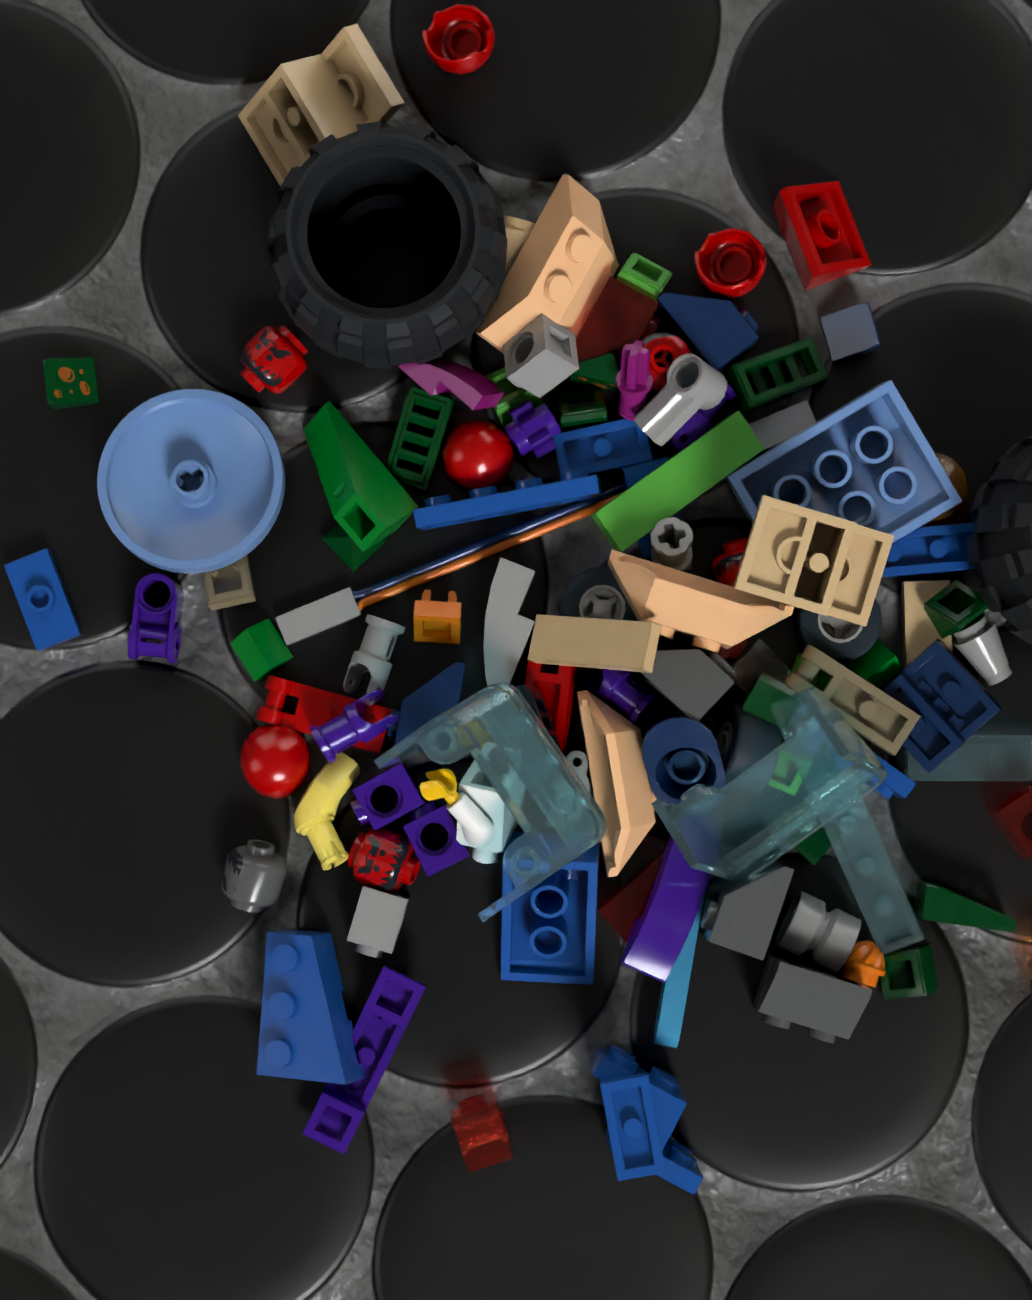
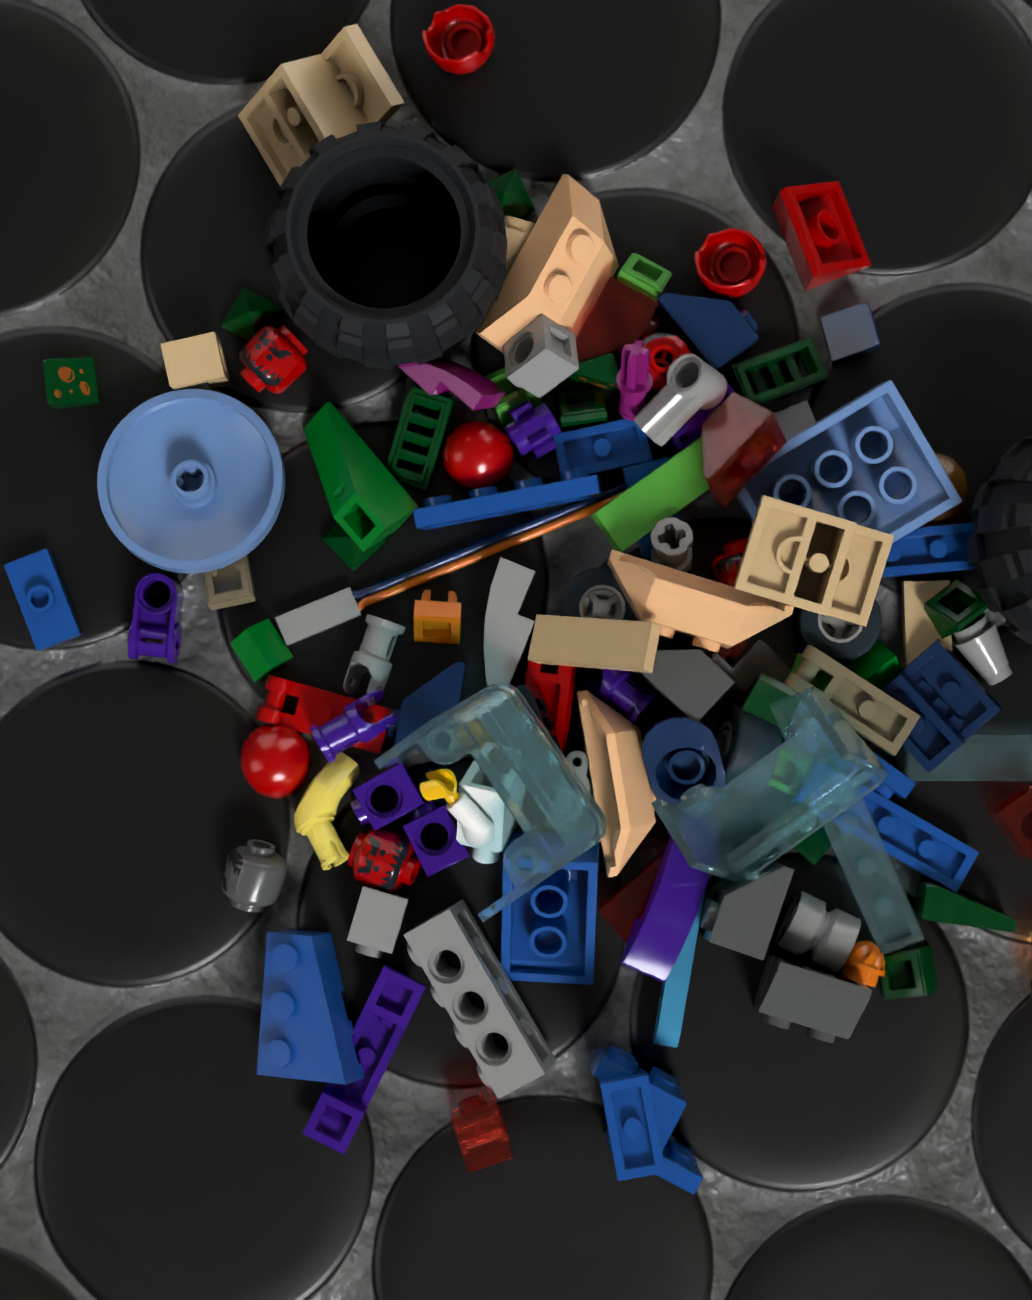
(195, 361): none -> tan panel
(251, 314): none -> dark green slope
(482, 973): none -> light grey brick
(512, 194): none -> dark green slope
(737, 445): none -> clear red slope
(921, 843): none -> blue plate

